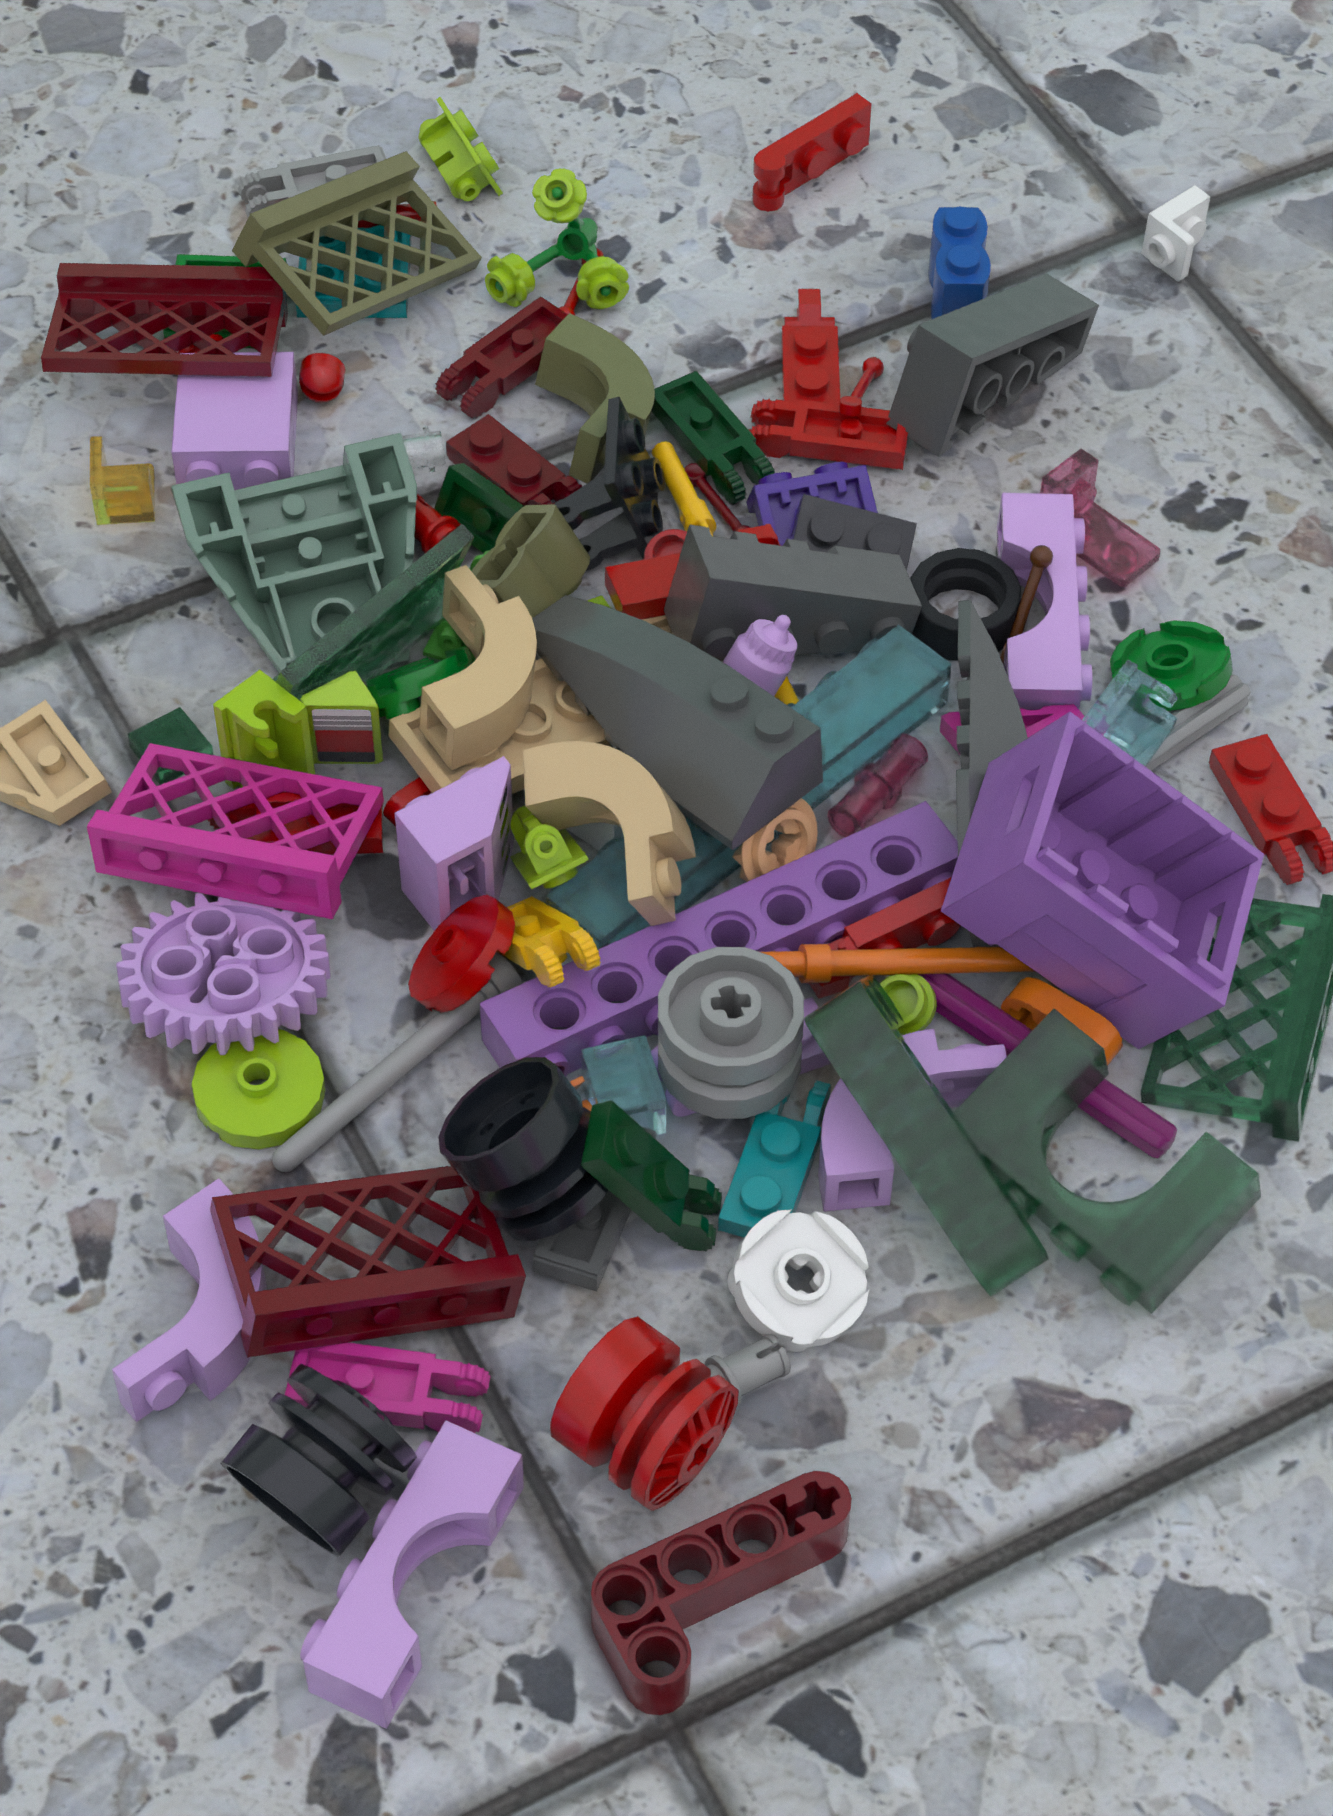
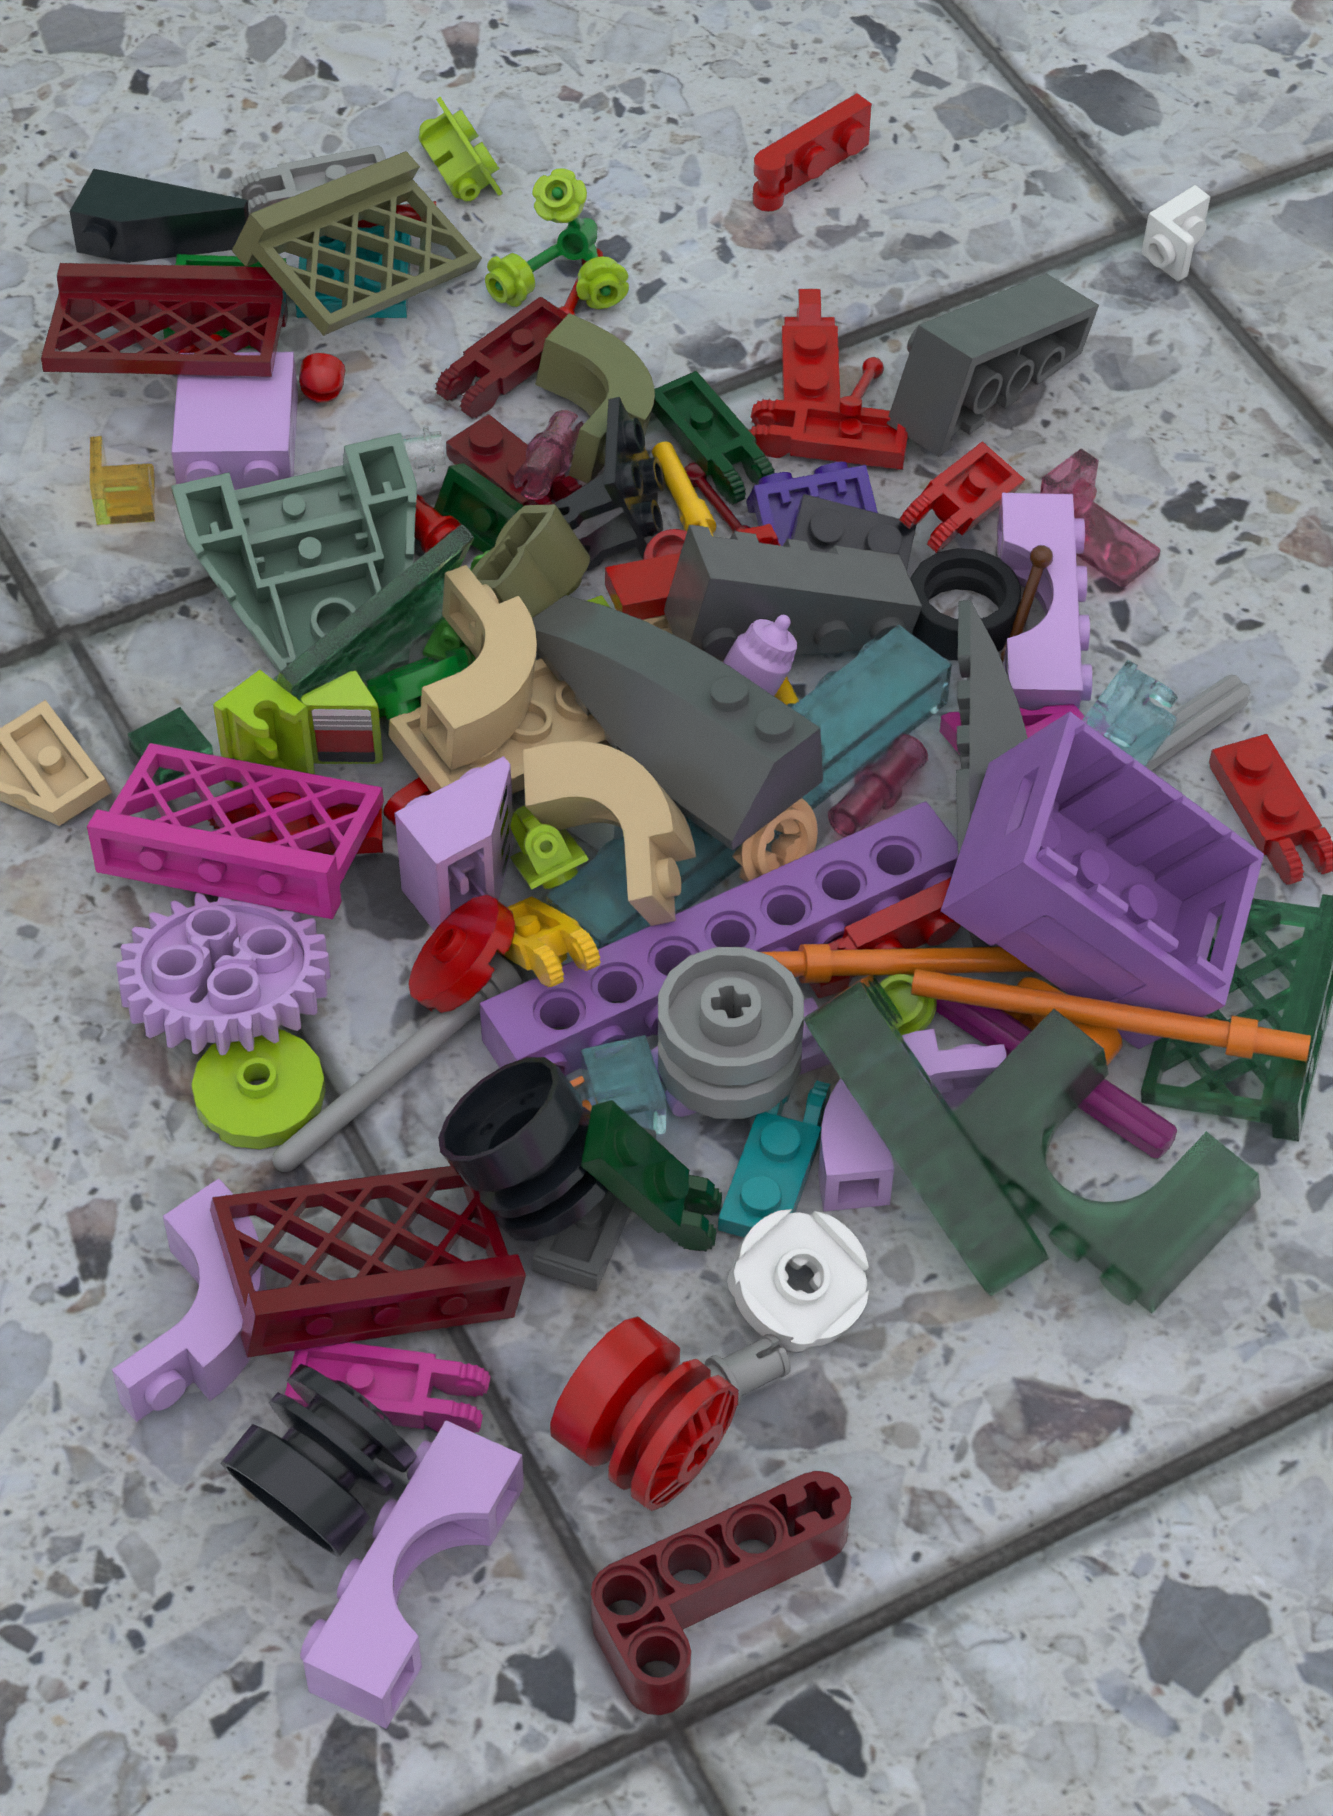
(151, 219): none -> black slope
(548, 455): none -> clear pink pin
(958, 259): blue brick -> none
(963, 494): none -> red hinge
(1181, 656): green plate -> none
(1239, 1036): none -> orange bar

